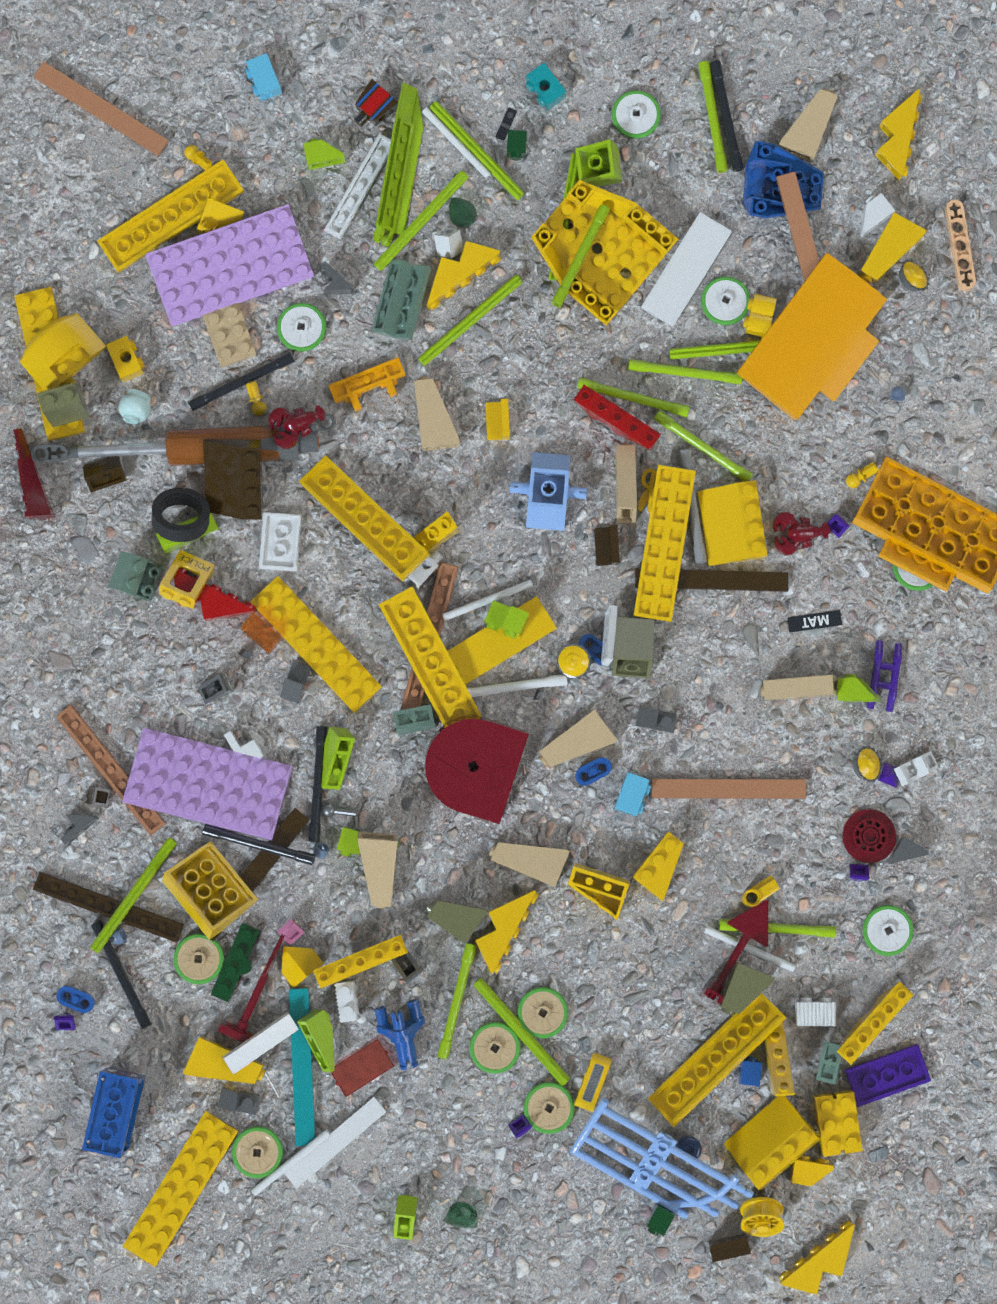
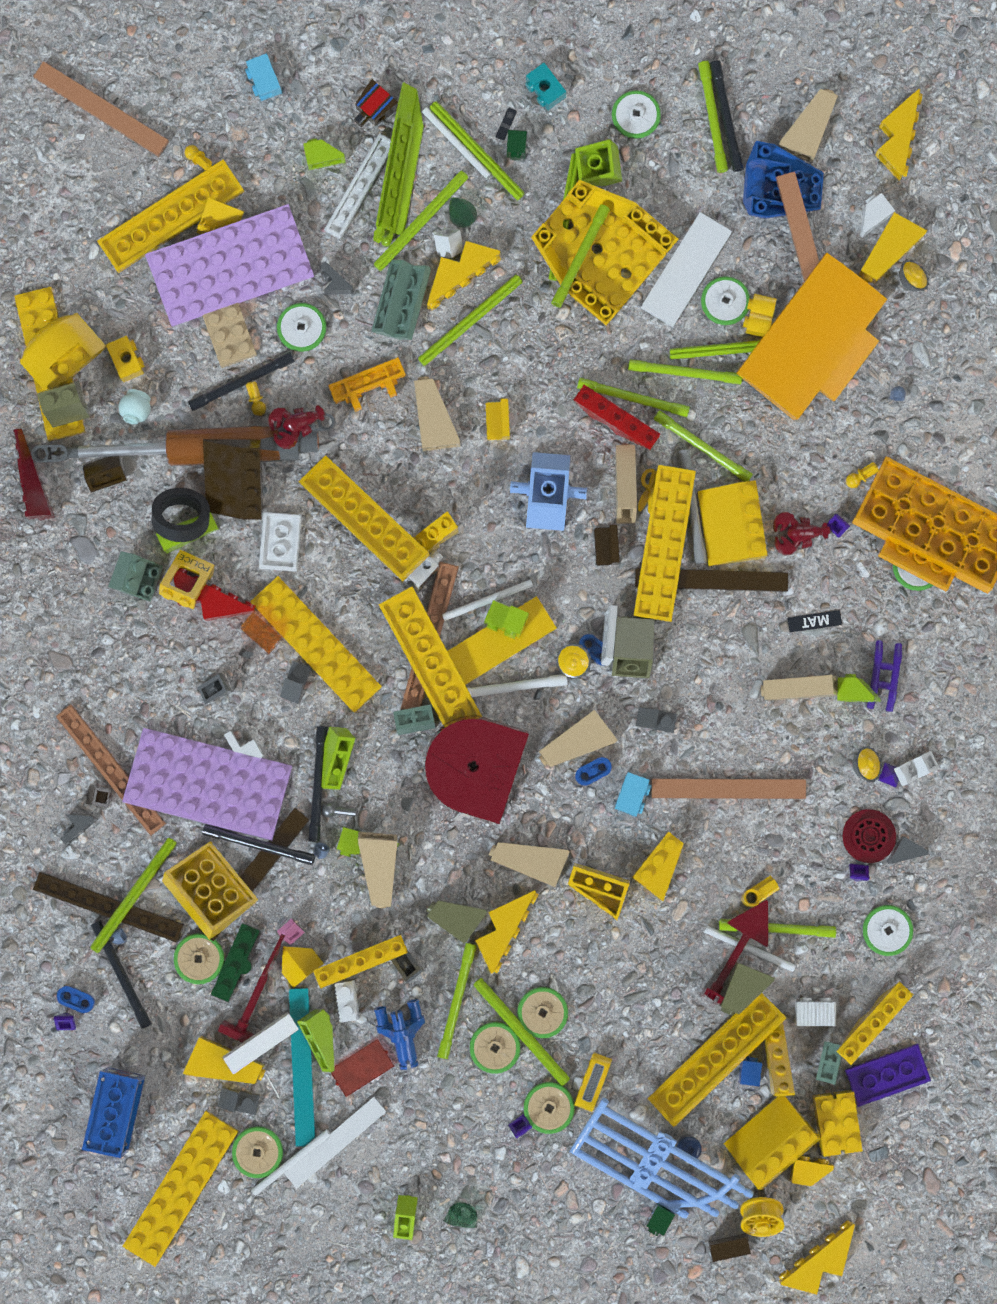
(960, 236): light nougat beam -> none

